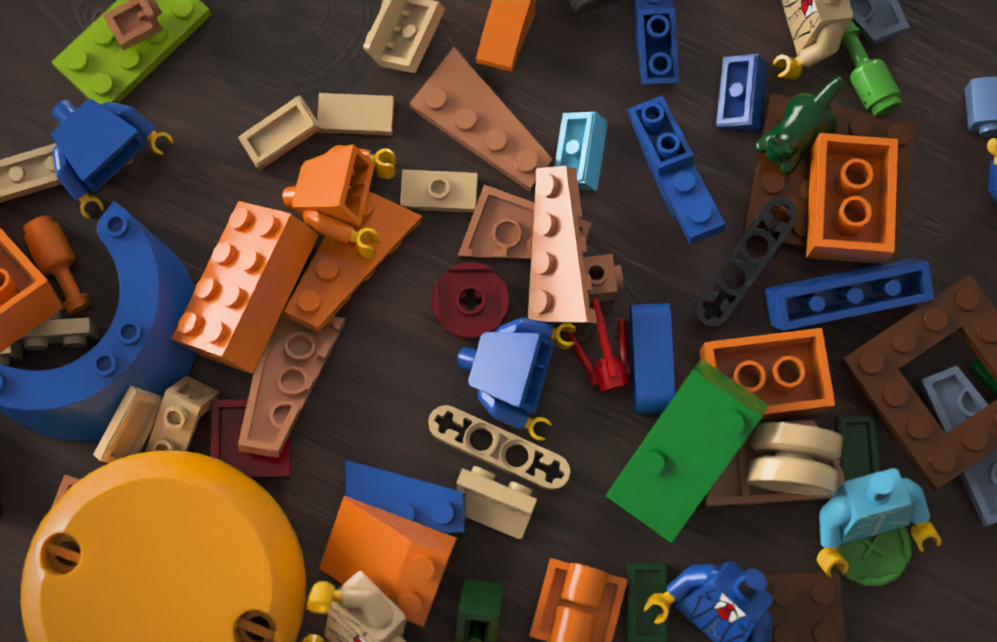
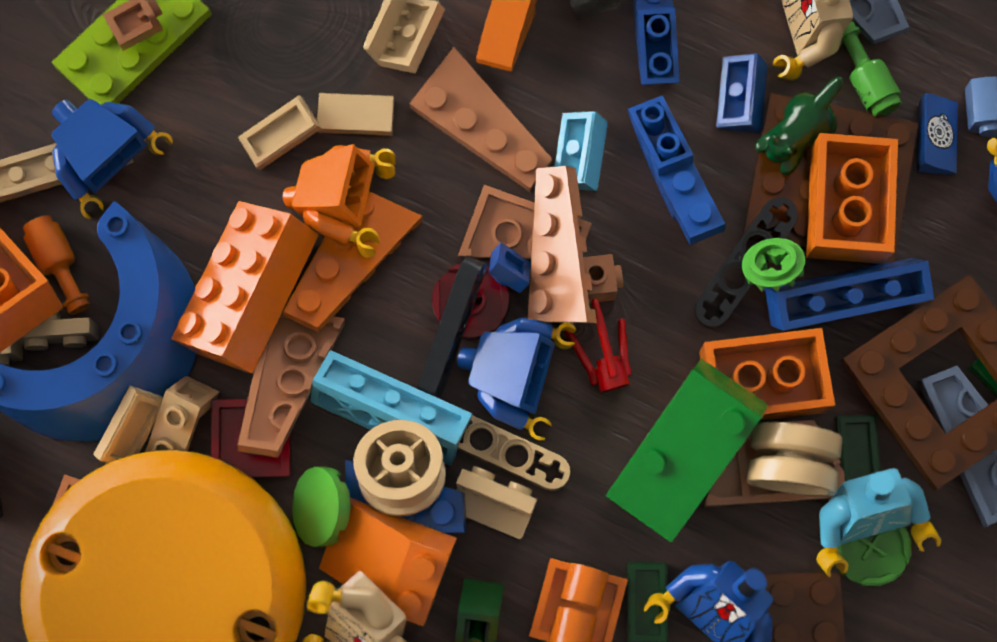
(320, 506): none -> bright green tile
(363, 390): none -> medium azure fence
(399, 467): none -> tan wheel
(439, 191): tan plate -> none
(452, 326): none -> black beam
(509, 268): none -> blue plate
(651, 357): blue beam -> none
(777, 252): none -> bright green gear
(937, 135): none -> blue slope

